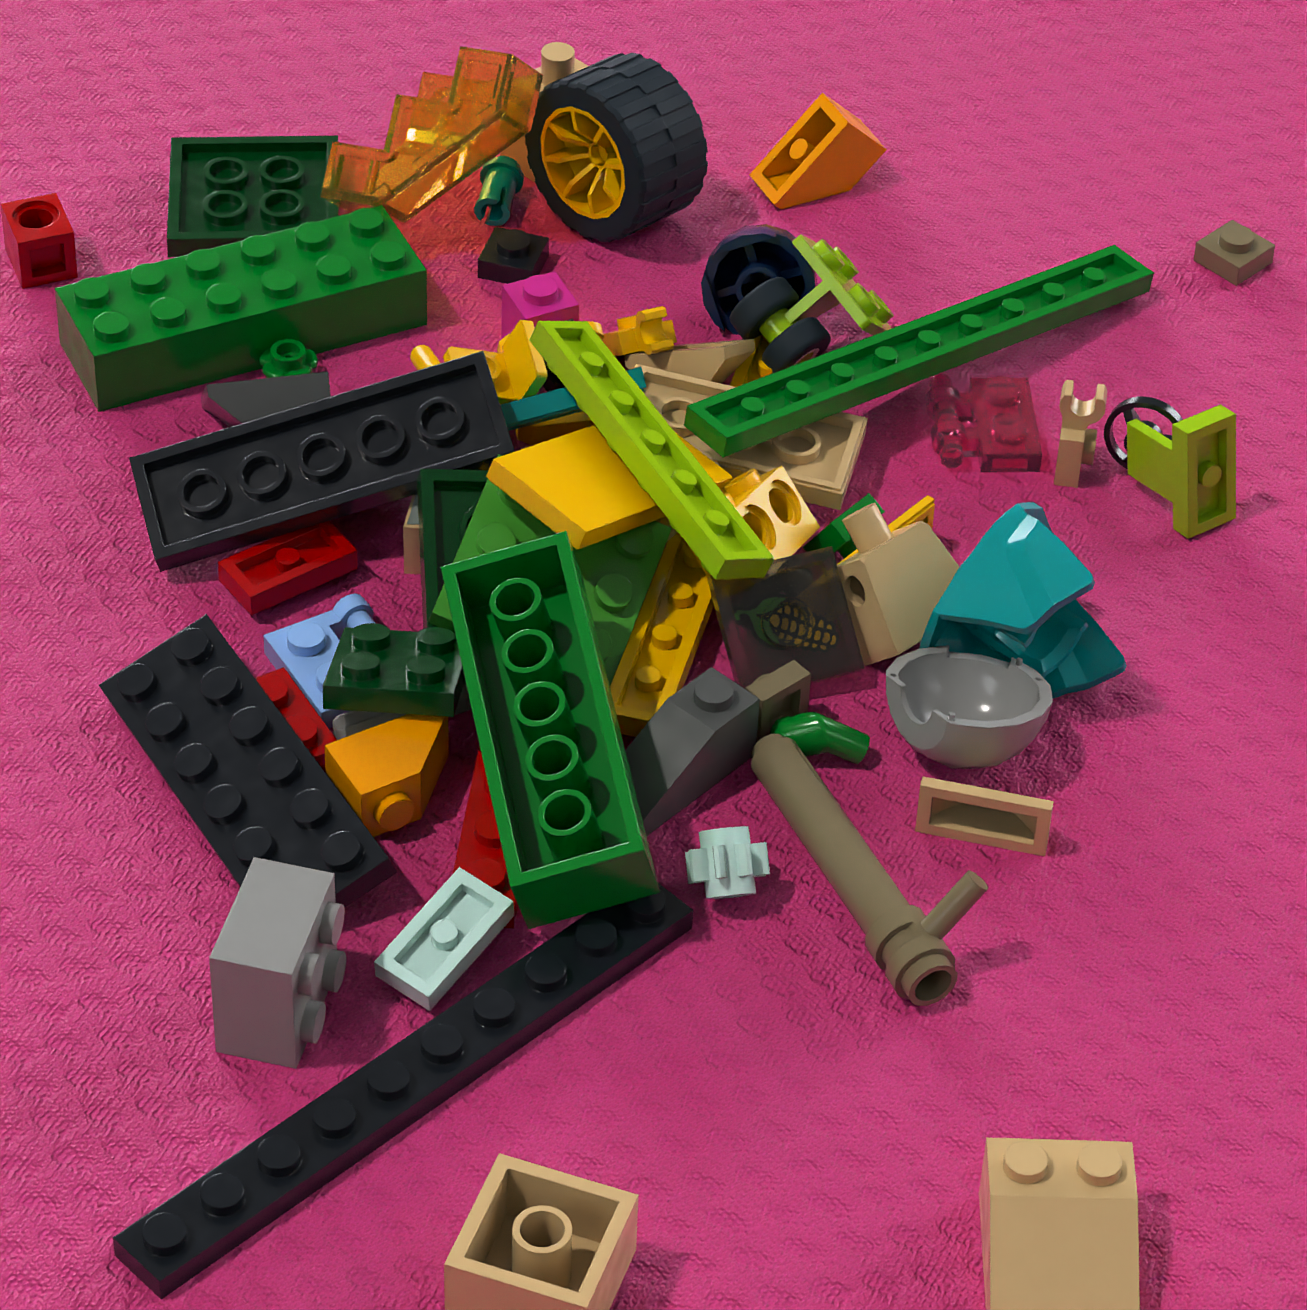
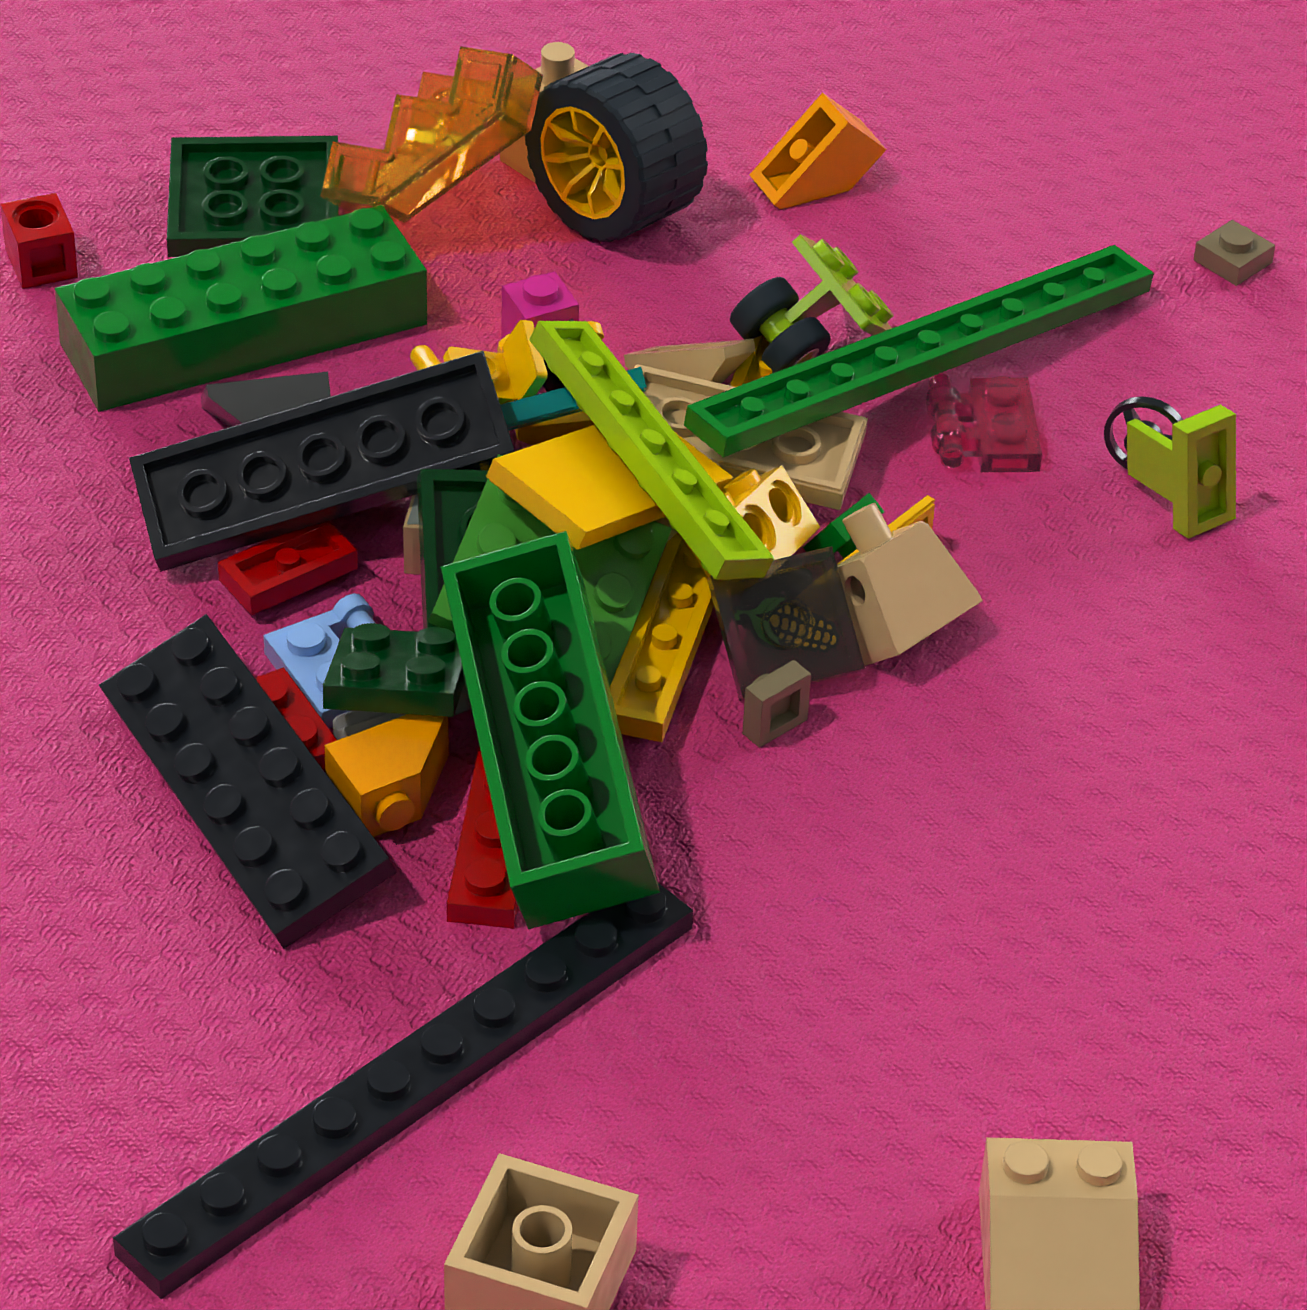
(276, 963): light grey brick -> none
(287, 358): green plate -> none
(444, 938): light aqua plate -> none
(500, 182): teal pin -> none
(512, 256): black plate -> none
(642, 333): yellow plate -> none
(691, 745): dark grey slope -> none
(727, 862): light aqua gear -> none
(745, 262): dark blue cylinder -> none
(820, 735): green arm -> none
(896, 933): dark tan cylinder -> none
(966, 706): light grey cylinder -> none
(984, 816): tan slope -> none
(1020, 601): teal piece -> none
(1076, 440): tan plate -> none

